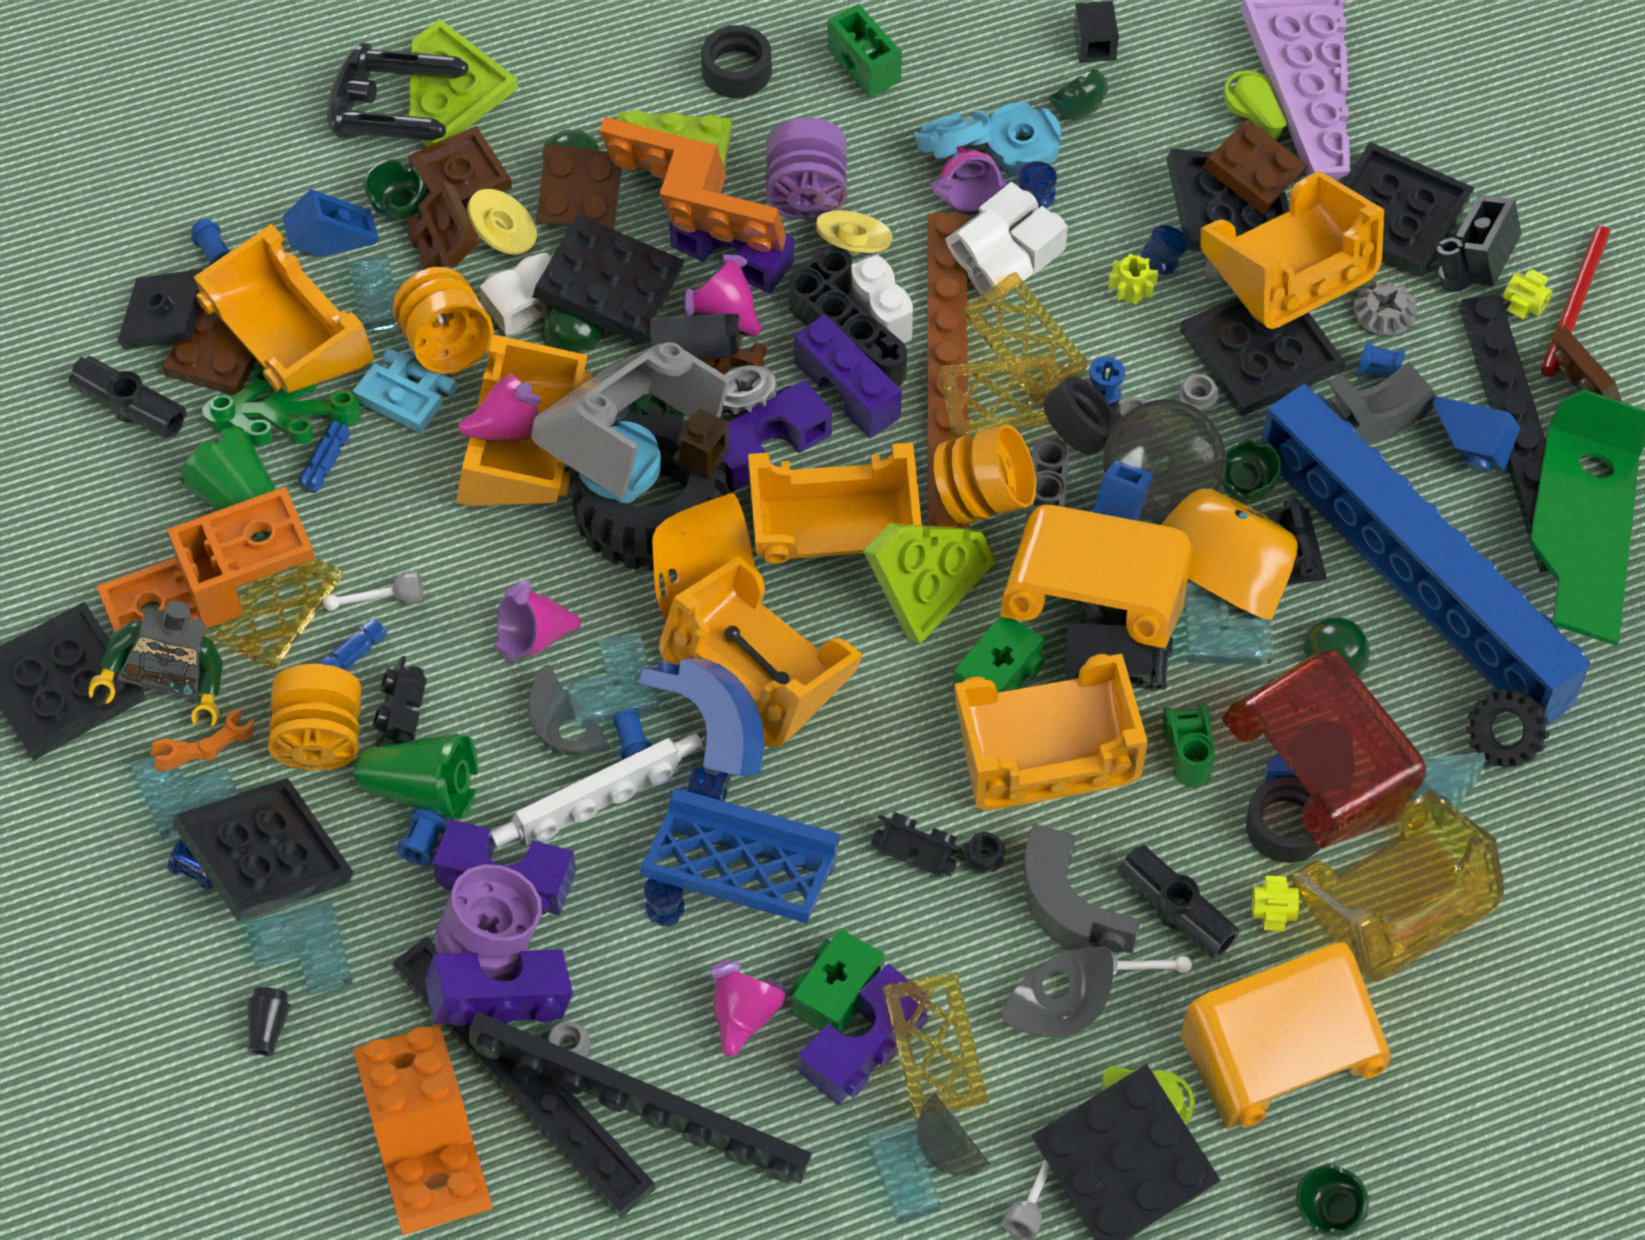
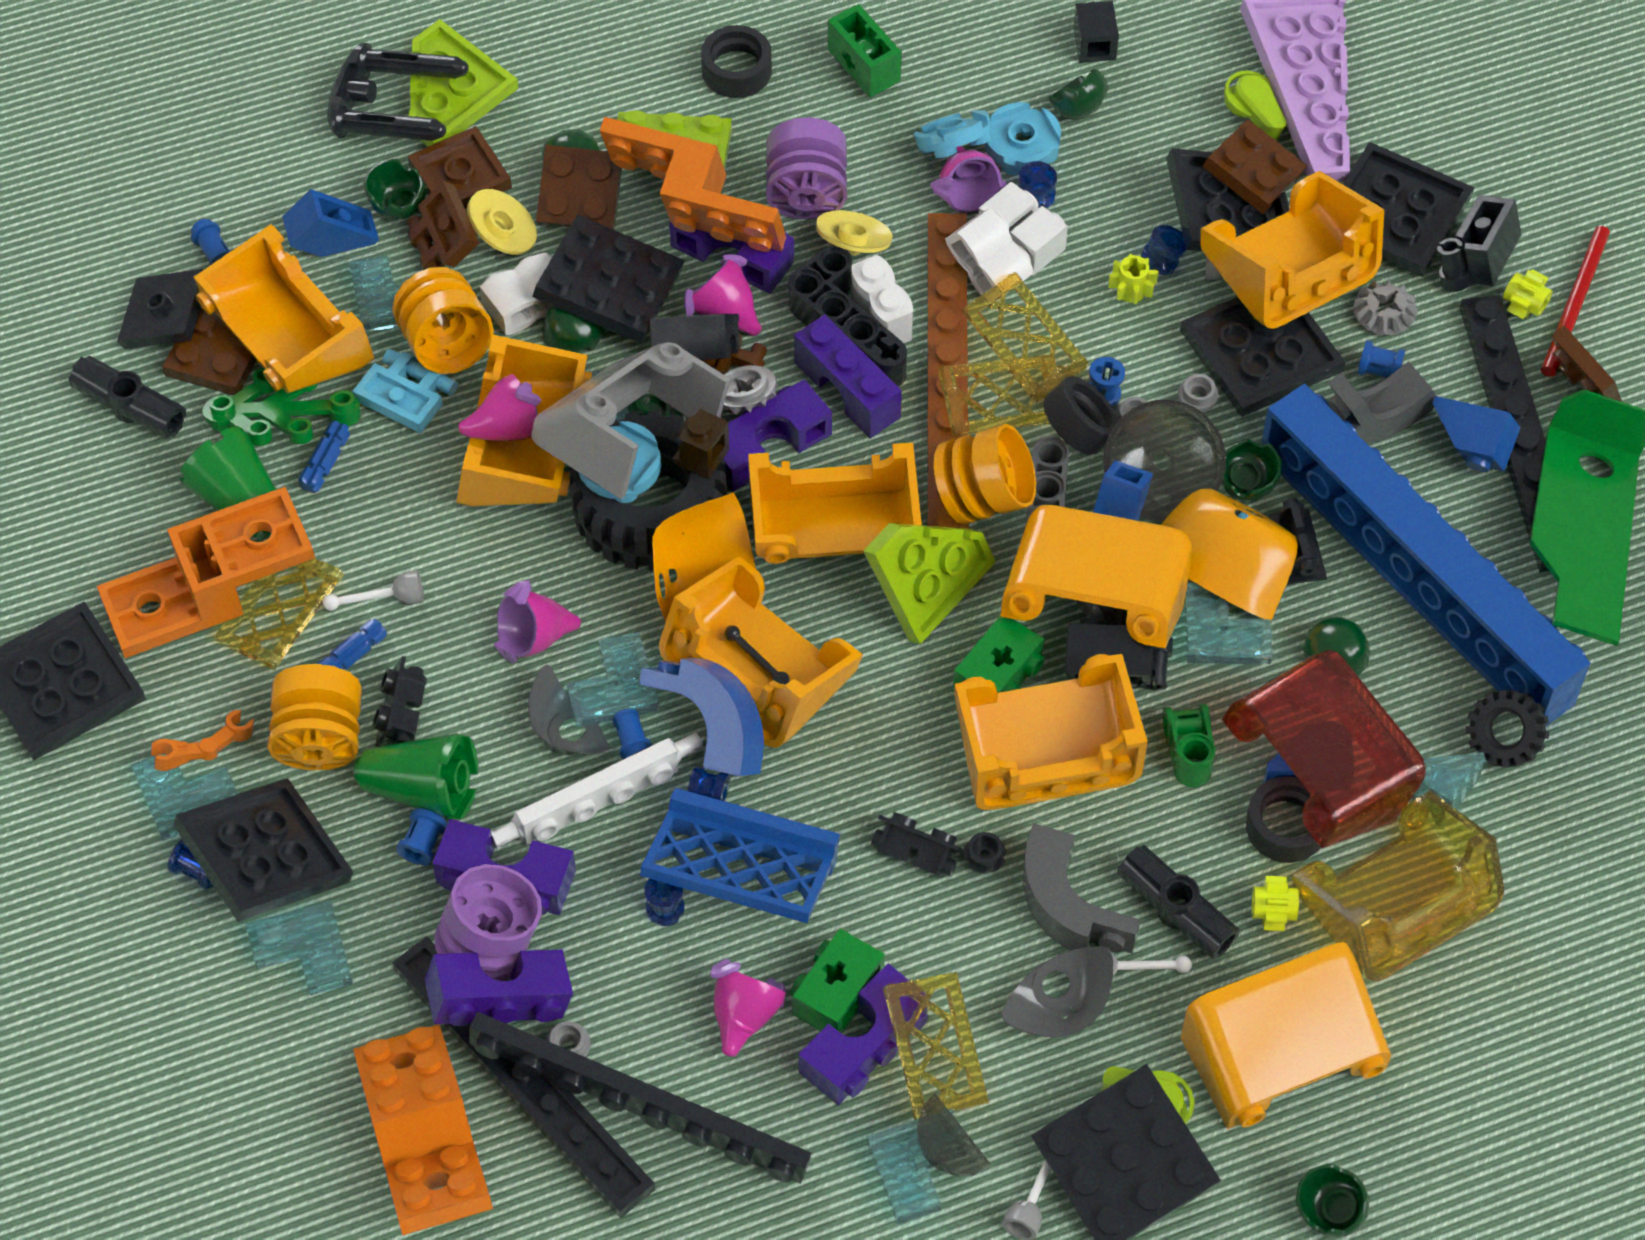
(164, 654): torso -> none
(266, 1018): black cone -> none

